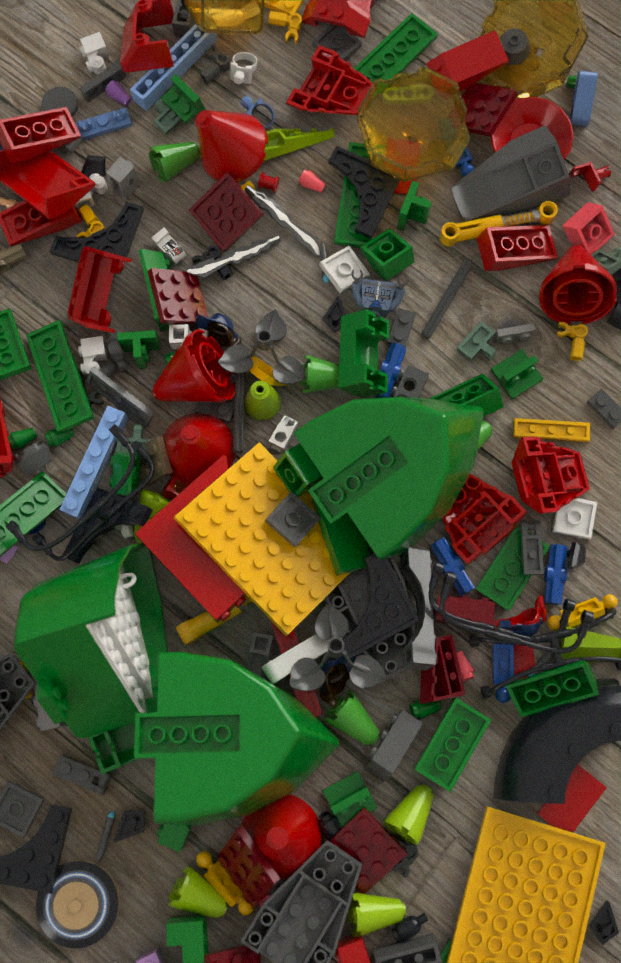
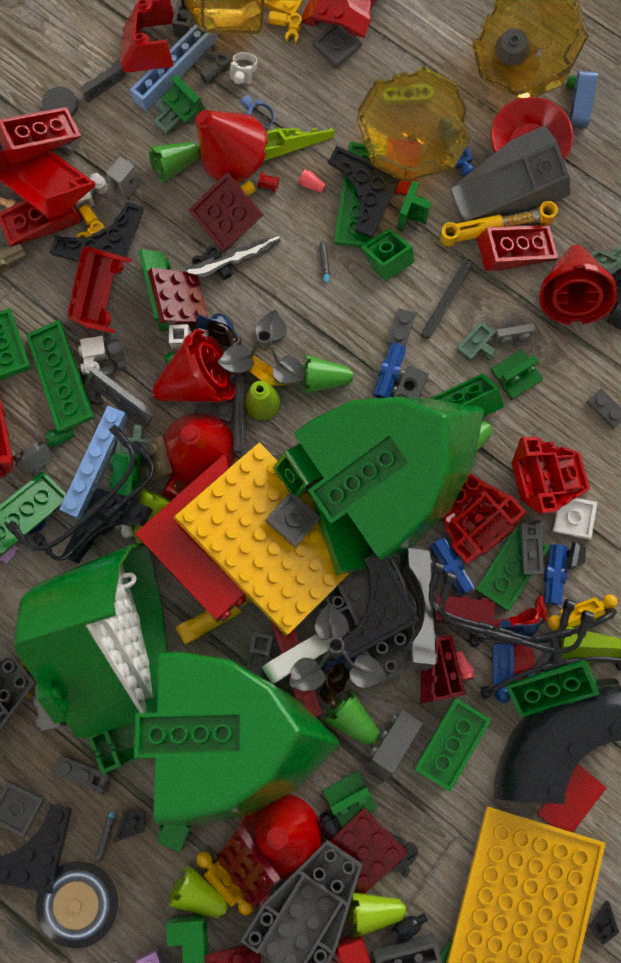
(21, 438): green cone -> none
(94, 164): black piece -> none
(95, 51): white brick -> none
(104, 124): medium blue plate -> none
(117, 92): medium lavender cone -> none
(140, 344): green bracket -> none
(168, 246): white leg -> none
(283, 434): white leg -> none
(305, 238): dark grey sword -> none
(330, 86): red wedge -> none
(333, 315): black piece -> none
(339, 268): white tile -> none
(359, 354): green piece -> none
(376, 295): sand blue torso -> none
(397, 49): green plate -> none
(411, 814): lime cone -> none
(423, 710): green cone -> none
(471, 60): red slope -> none
(486, 107): dark red plate -> none
(552, 430): yellow tile -> none
(577, 332): yellow bar -> none
(589, 227): coral slope -> none
(592, 176): red bracket -> none

